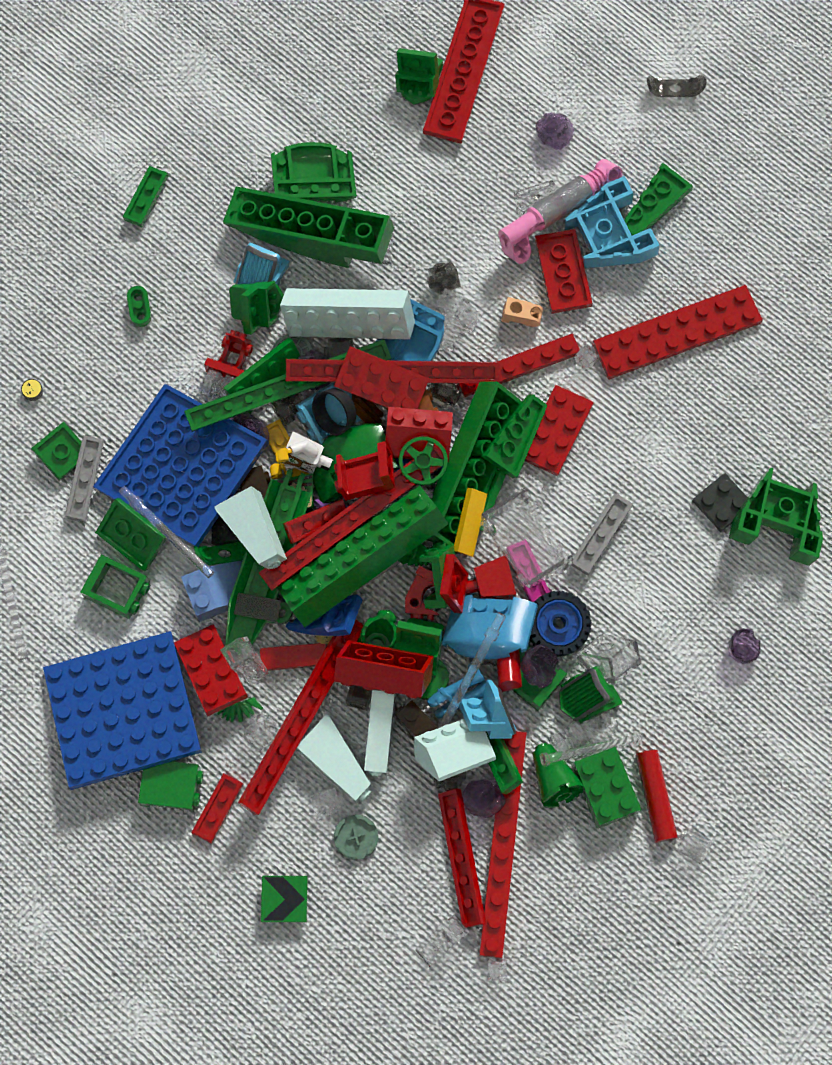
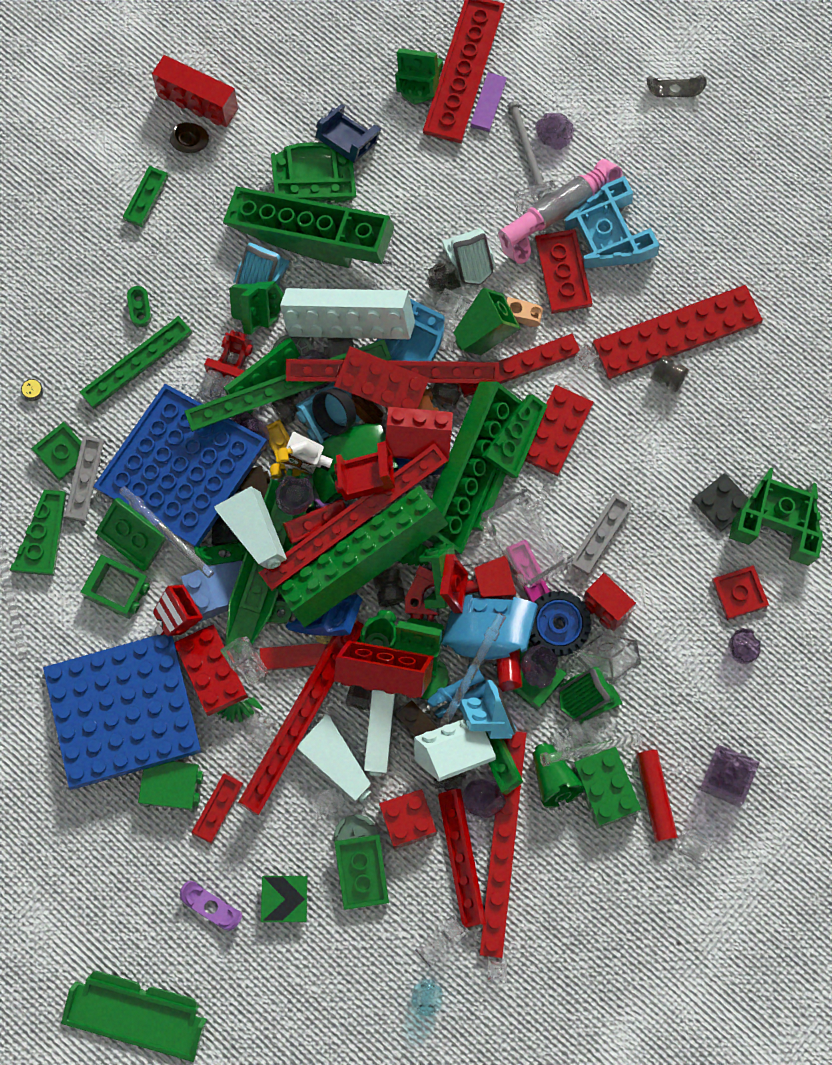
(42, 537): none -> green wing
(135, 1016): none -> green slope
(136, 362): none -> green plate
(176, 611): none -> red torso
(189, 137): none -> dark brown hat
(195, 91): none -> red brick
(196, 898): none -> medium lavender piece
(258, 607): clear smoke tile -> none
(294, 495): none -> clear purple hair
(346, 135): none -> dark blue panel
(361, 872): none -> green plate
(389, 590): none -> clear smoke wheel
(408, 819): none -> red brick
(423, 461): green wheel -> none
(427, 997): none -> clear light blue head
(470, 256): none -> light aqua piece
(470, 522): yellow tile -> none
(479, 553): none -> clear tile
(485, 323): none -> green slope
(488, 102): none -> medium lavender tile
(514, 108): none -> light grey bar
(608, 602): none -> red brick
(659, 198): green wing -> none
(669, 373): none -> clear smoke wheel
(728, 775): none -> clear purple brick
(740, 592): none -> red tile

